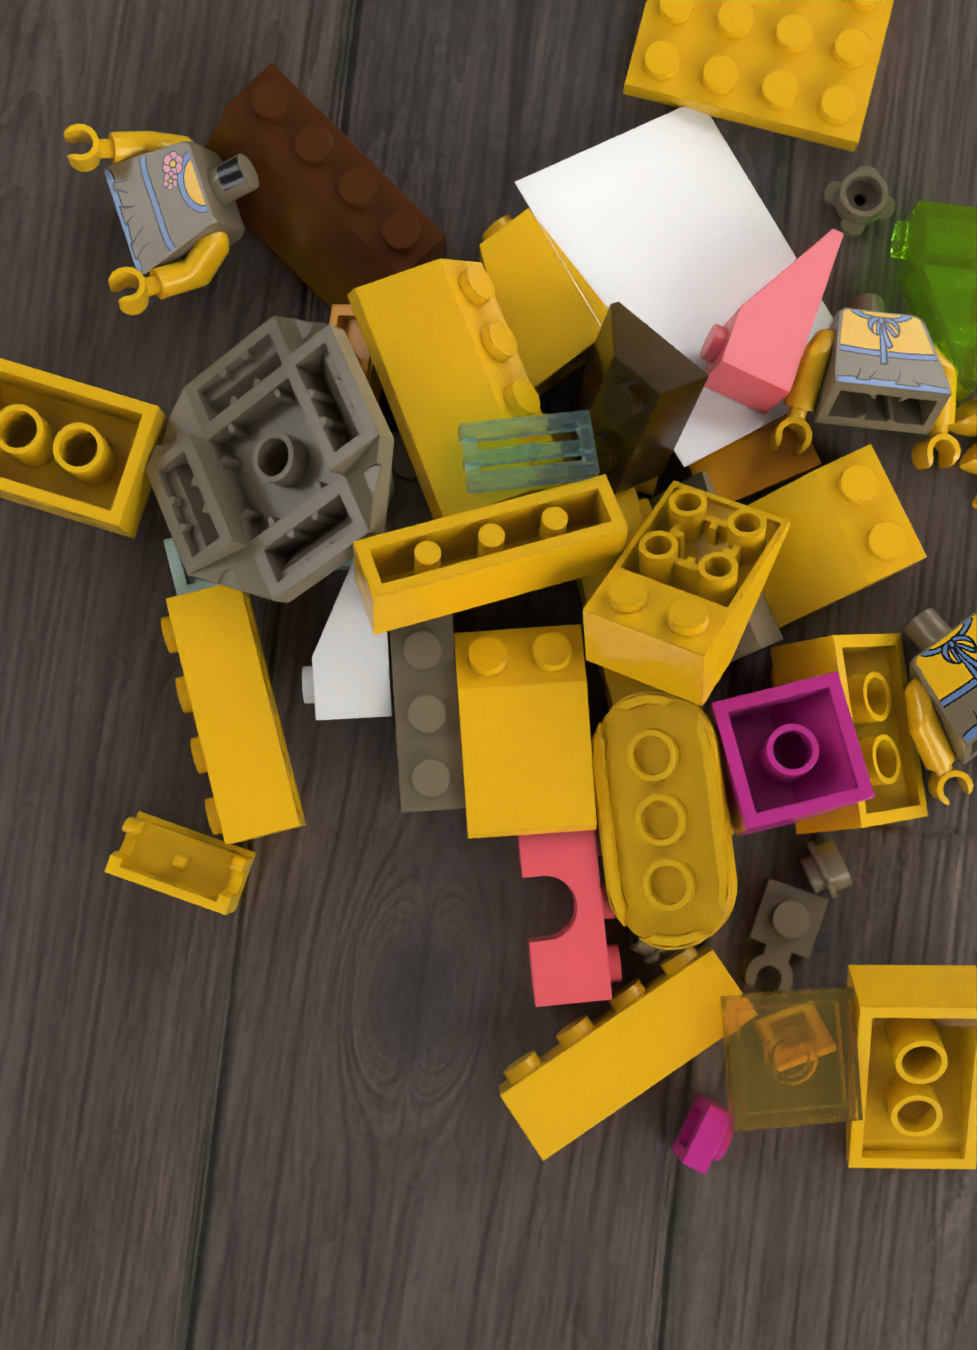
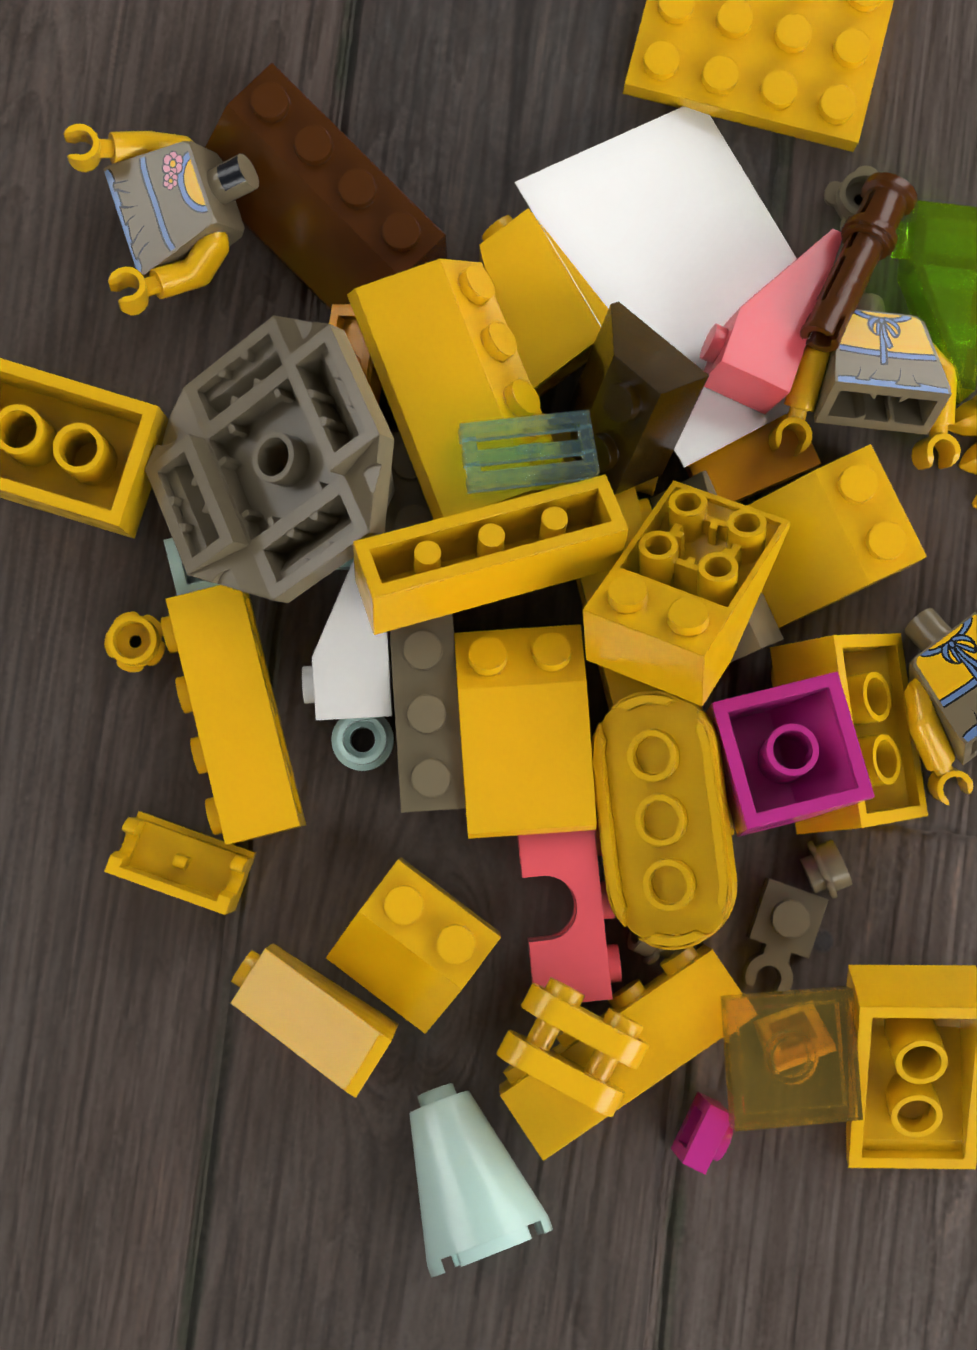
(123, 630): none -> yellow plate
(313, 1016): none -> yellow slope
(368, 760): none -> light aqua plate
(413, 945): none -> yellow slope
(467, 1183): none -> light aqua cone
(612, 1038): none -> yellow brick
(866, 240): none -> reddish brown pin

